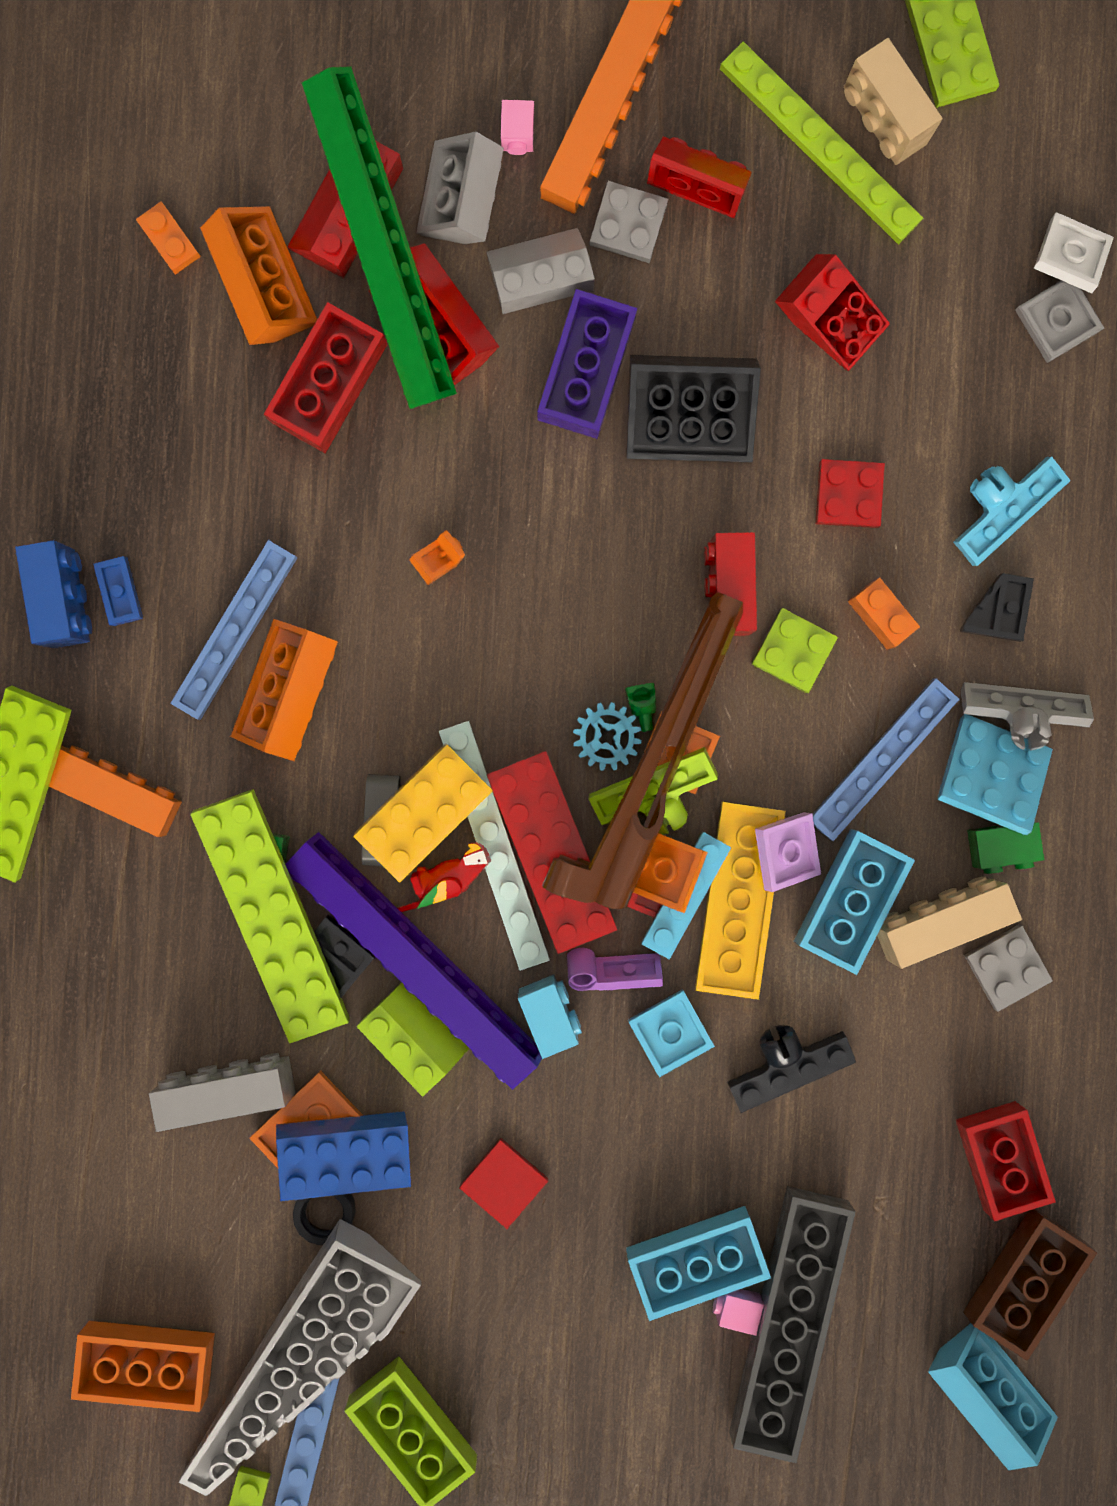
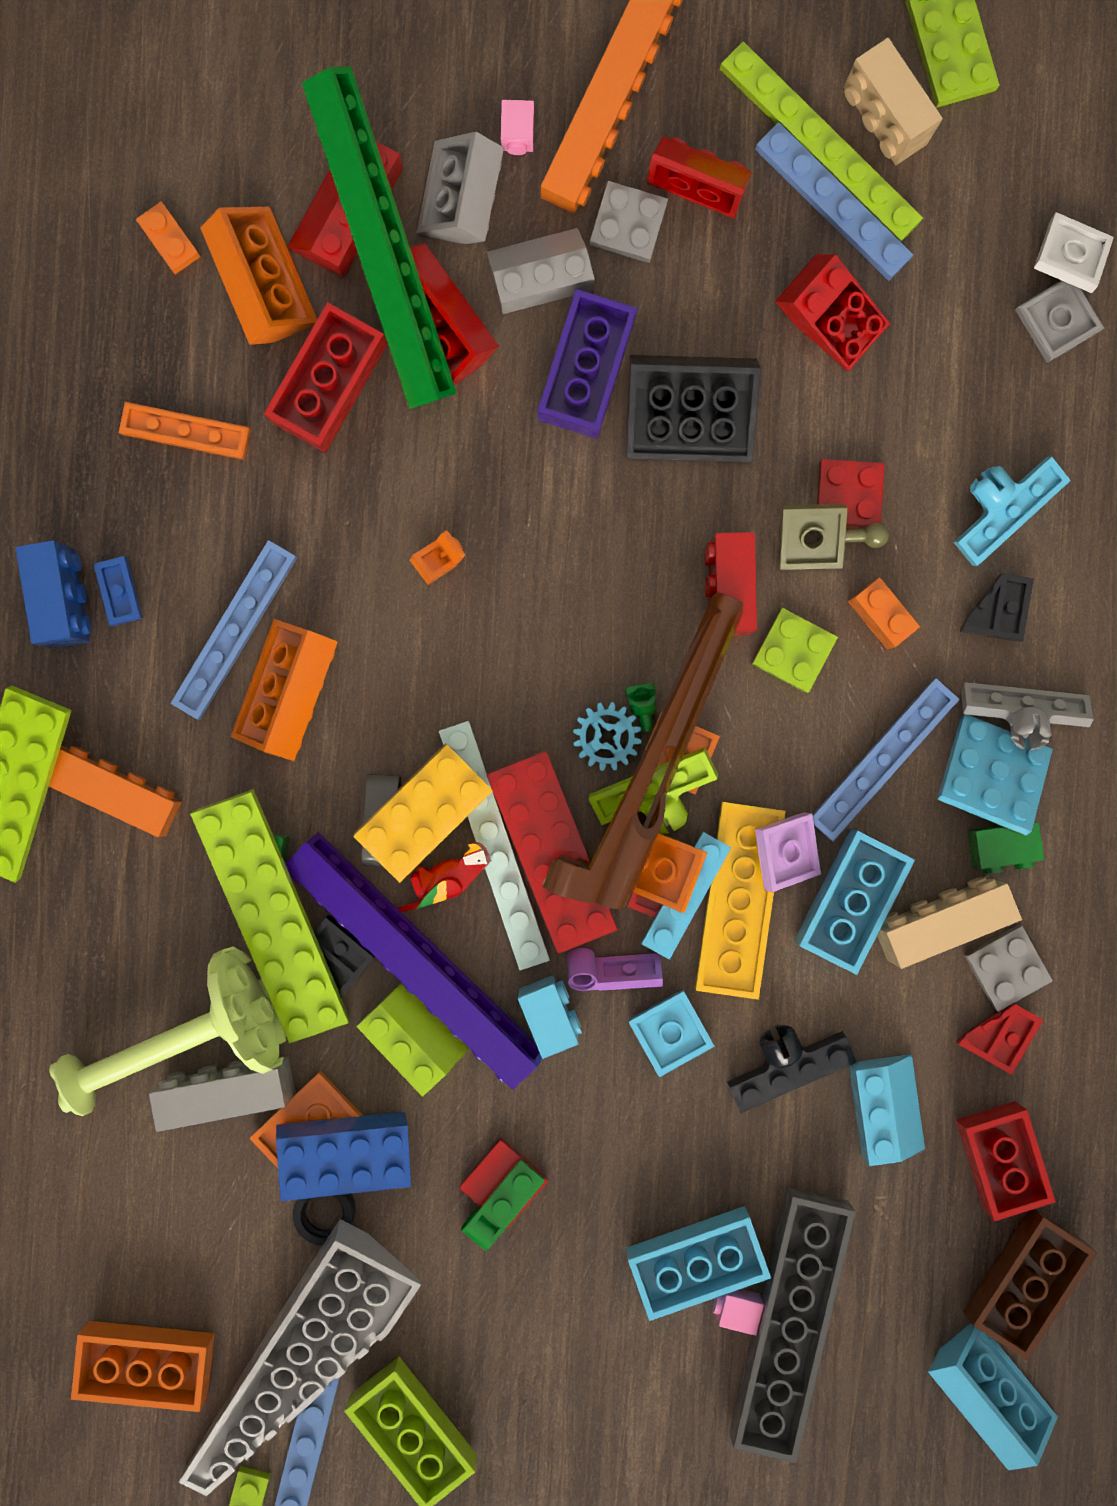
(184, 430): none -> orange tile
(238, 1014): none -> yellowish green piece
(502, 1205): none -> green plate
(829, 549): none -> plate
(833, 201): none -> medium blue plate
(887, 1109): none -> medium azure slope
(1002, 1037): none -> red wing

